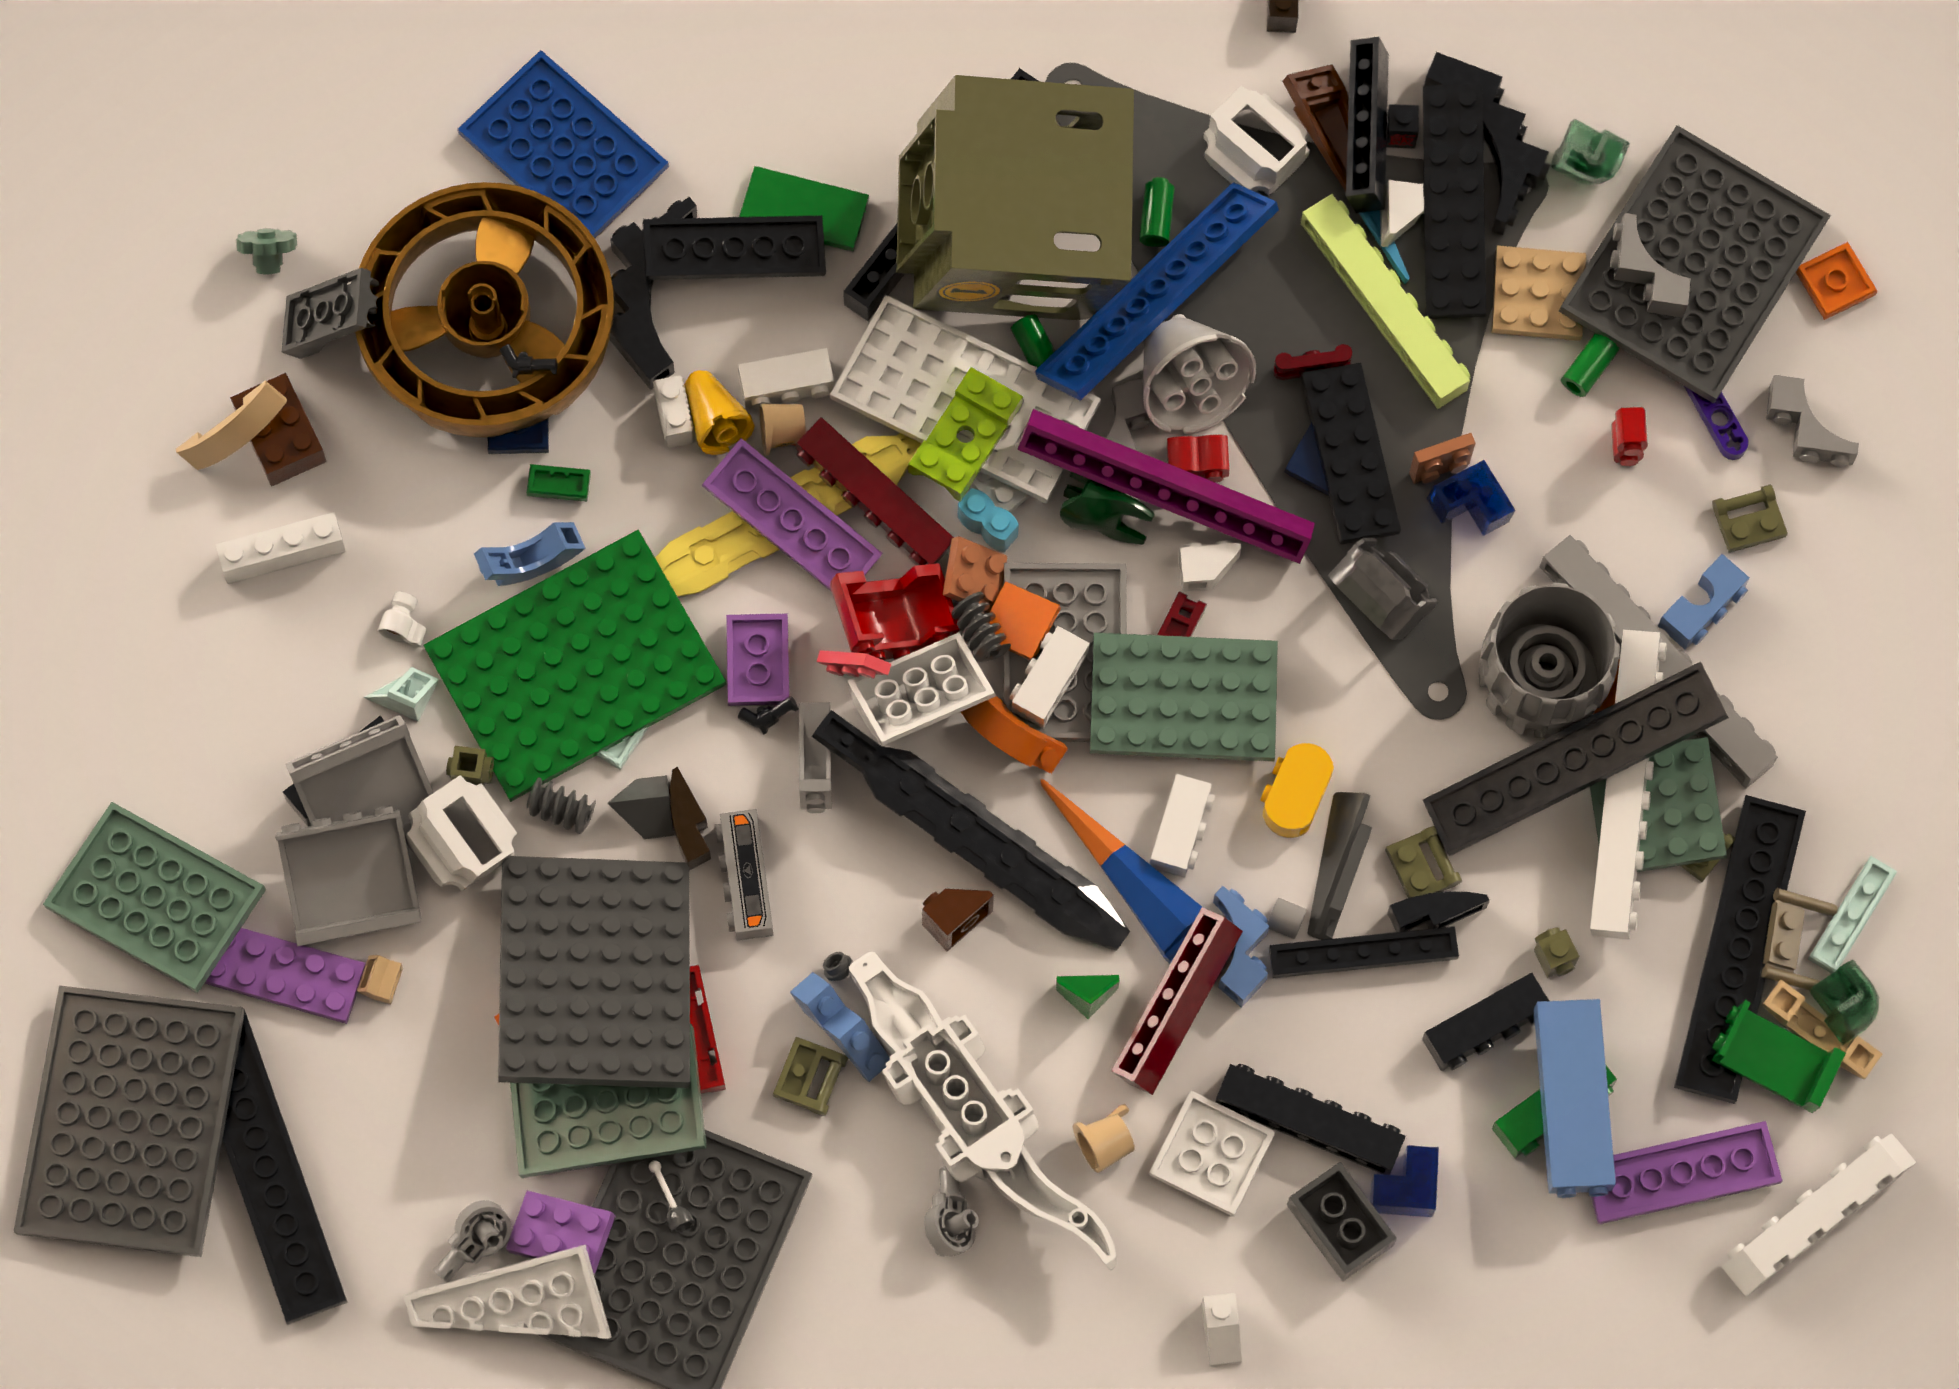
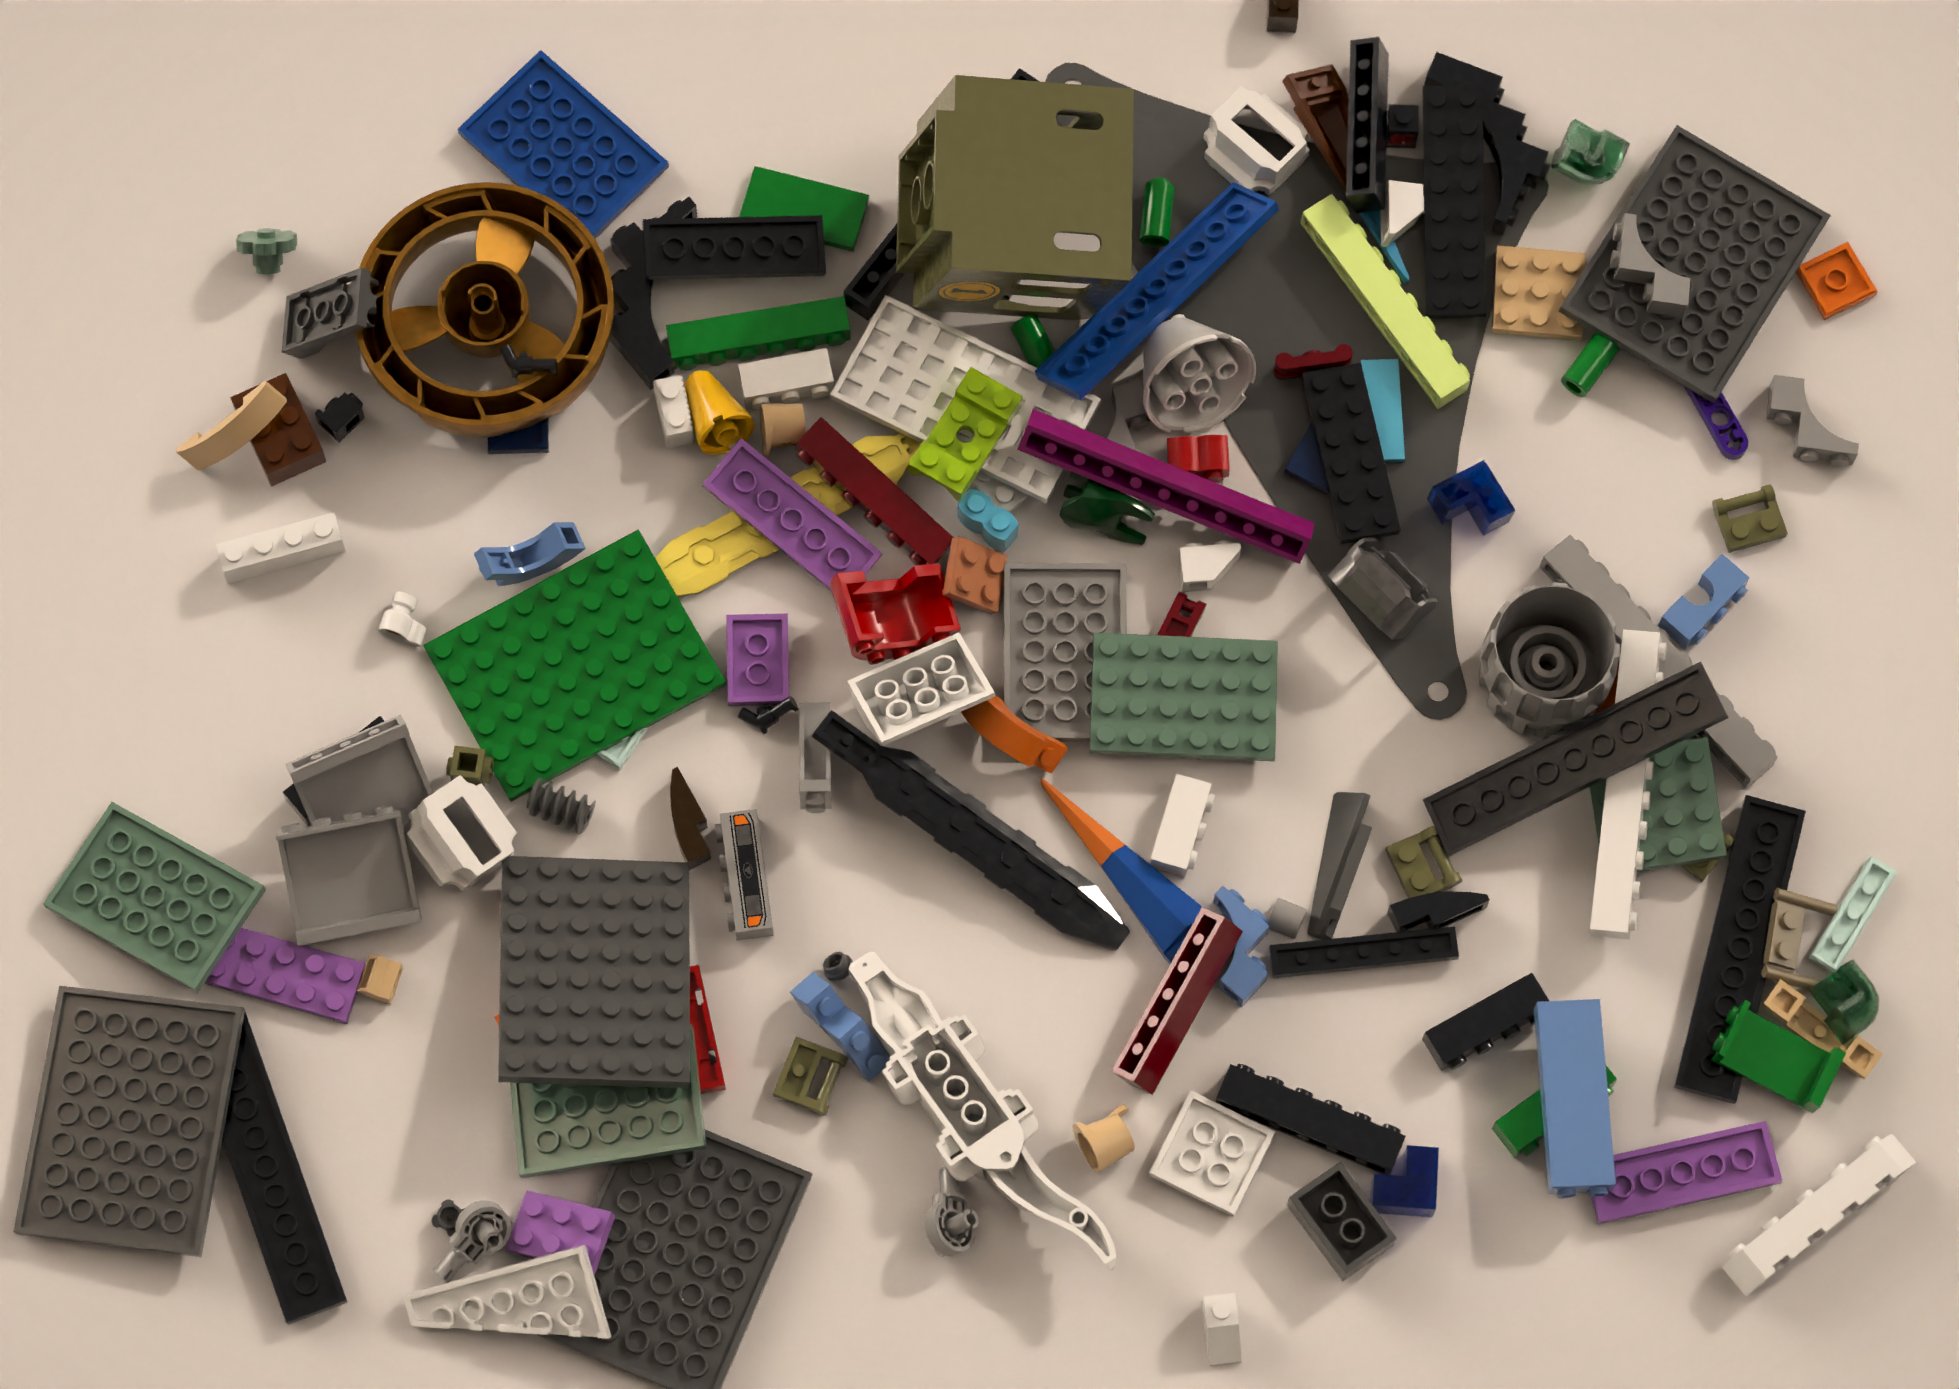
(341, 415): none -> black brick
(406, 694): light aqua slope -> none
(441, 1219): none -> dark grey plate
(558, 482): green plate -> none
(646, 807): dark grey slope -> none
(678, 1218): hinge -> none
(758, 333): none -> green brick
(853, 664): coral plate -> none
(955, 913): reddish brown slope -> none
(978, 630): dark grey piece -> none
(1023, 619): orange tile -> none
(1049, 676): white brick -> none
(1087, 992): green slope -> none
(1296, 789): yellow brick -> none
(1385, 398): none -> medium azure piece
(1443, 457): nougat plate -> none
(1556, 952): olive brick -> none
(1629, 435): red brick -> none

